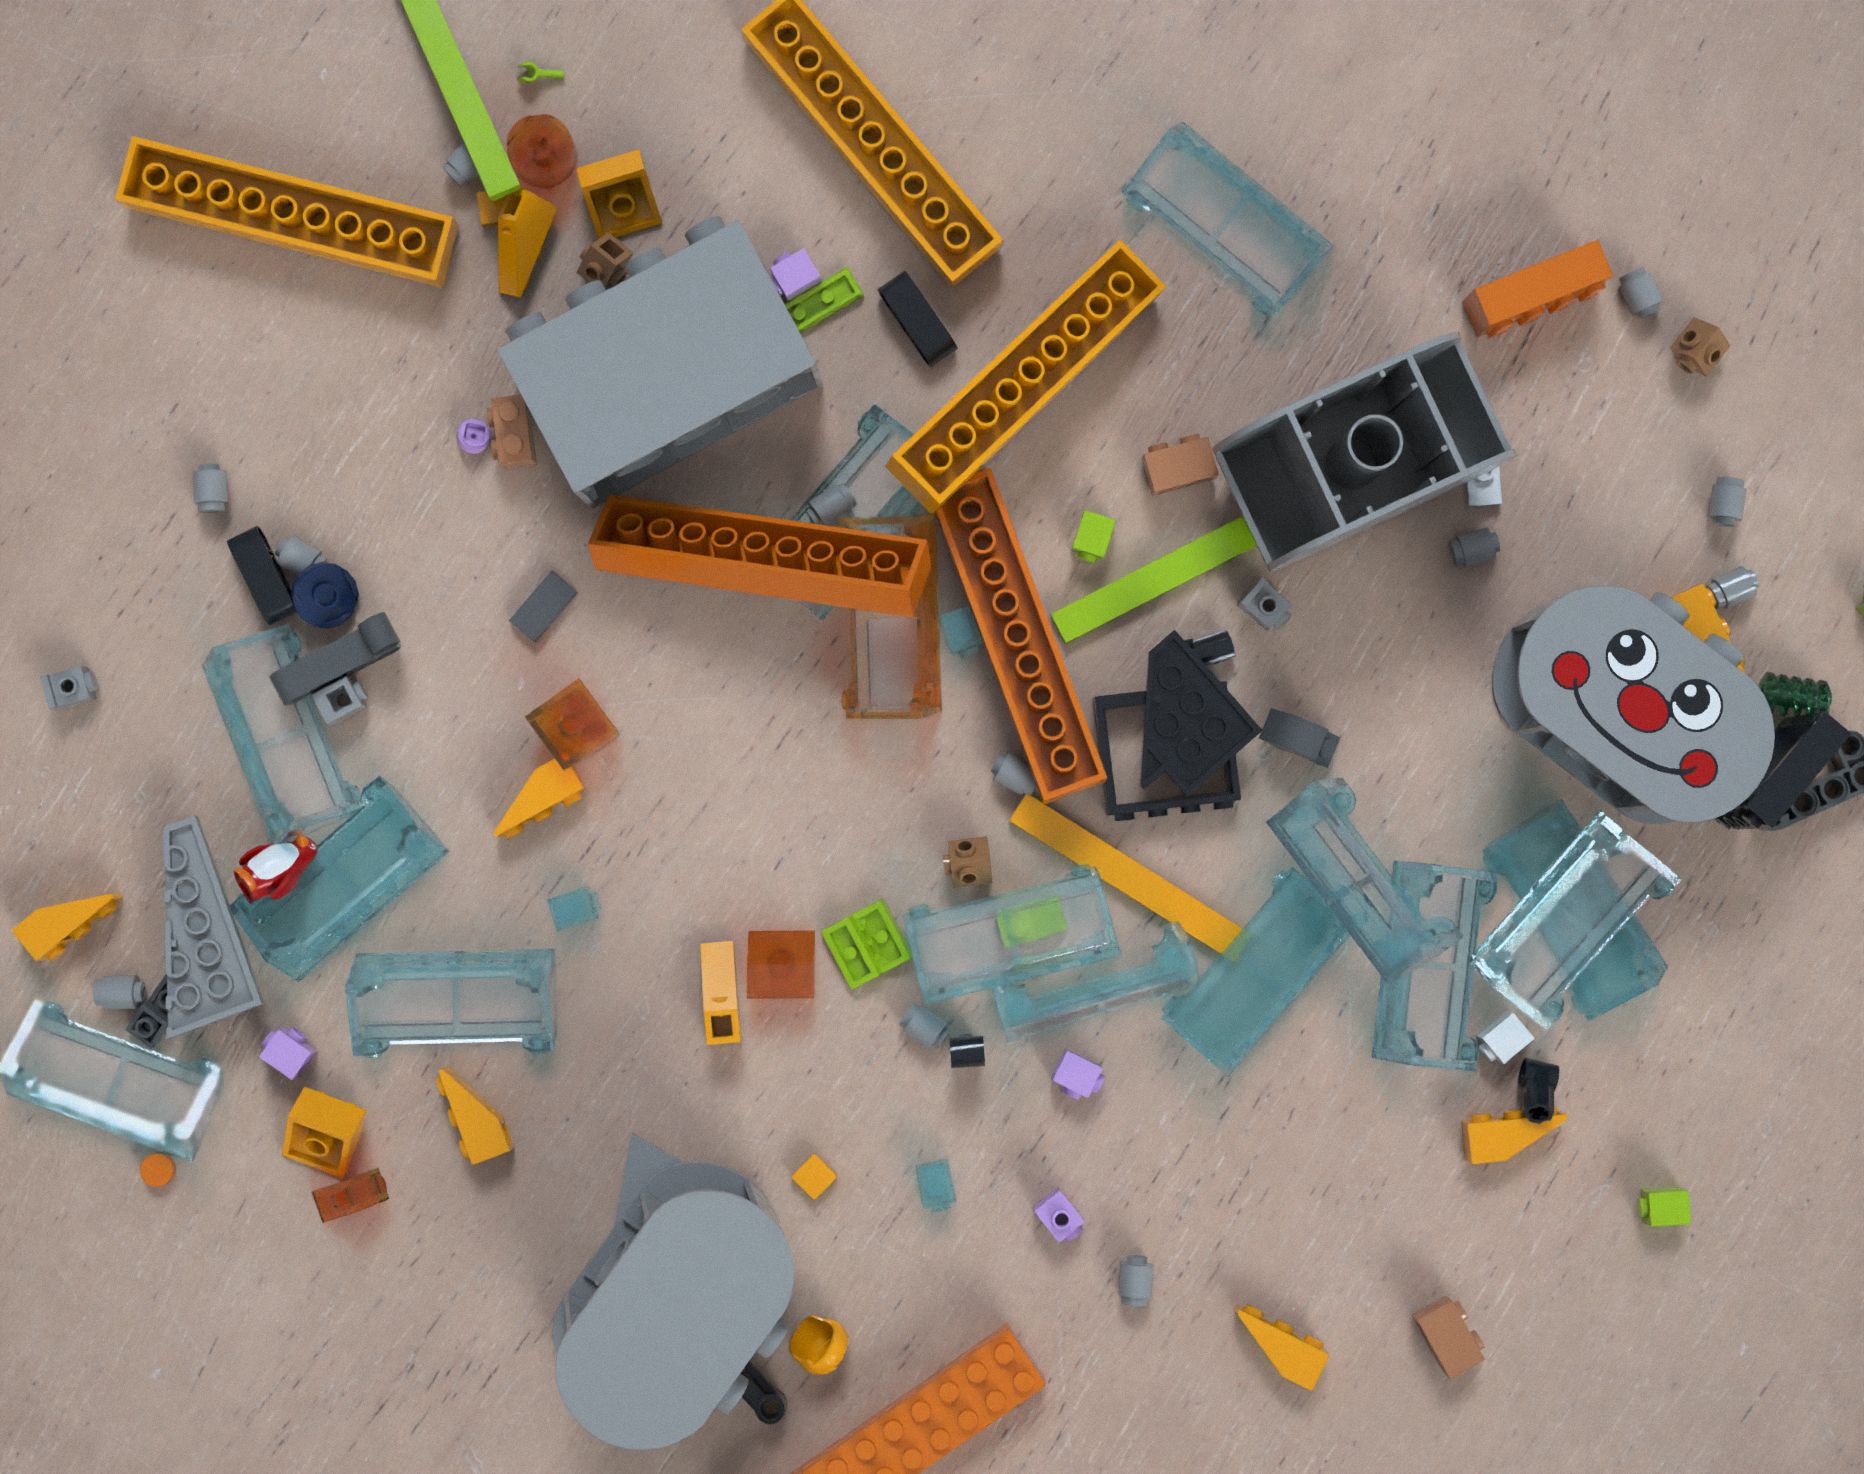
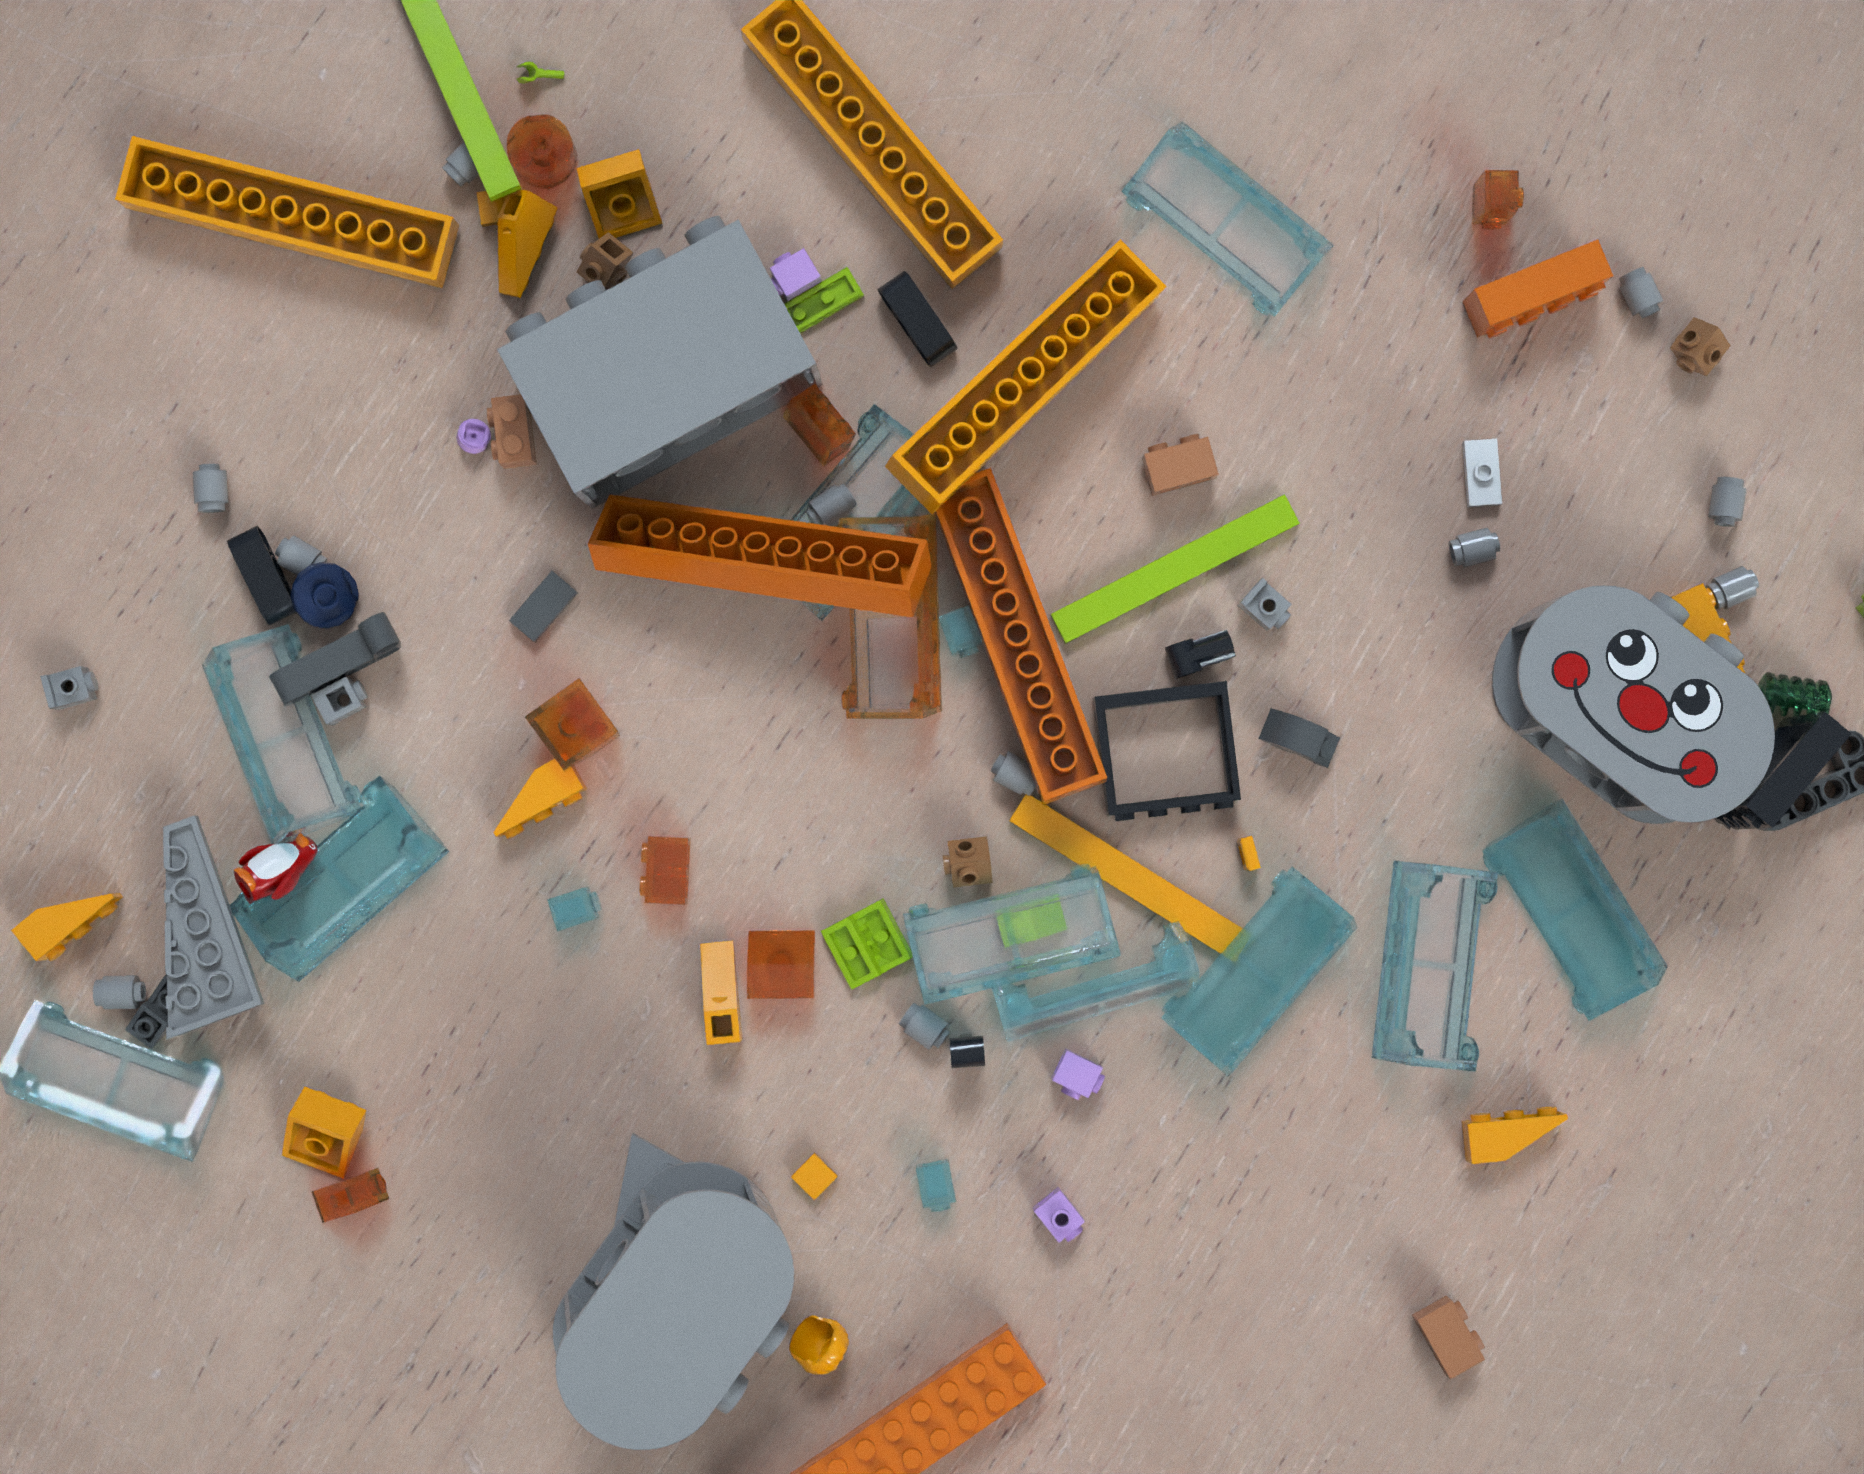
(157, 1169): orange tile -> none
(287, 1051): lavender brick -> none
(452, 999): windscreen -> none
(480, 1124): light orange slope -> none
(666, 870): none -> clear orange brick
(759, 1390): black piece -> none
(819, 425): none -> clear orange brick
(1093, 537): lime brick -> none
(1135, 1280): light grey brick -> none
(1188, 718): black wing -> none
(1248, 853): none -> light orange tile
(1293, 1356): light orange slope -> none
(1357, 883): clear light blue windscreen -> none
(1362, 451): light grey brick -> none
(1496, 198): none -> clear orange brick
(1504, 1038): white brick -> none
(1538, 1084): black piece -> none
(1570, 917): windscreen -> none
(1664, 1206): lime brick -> none

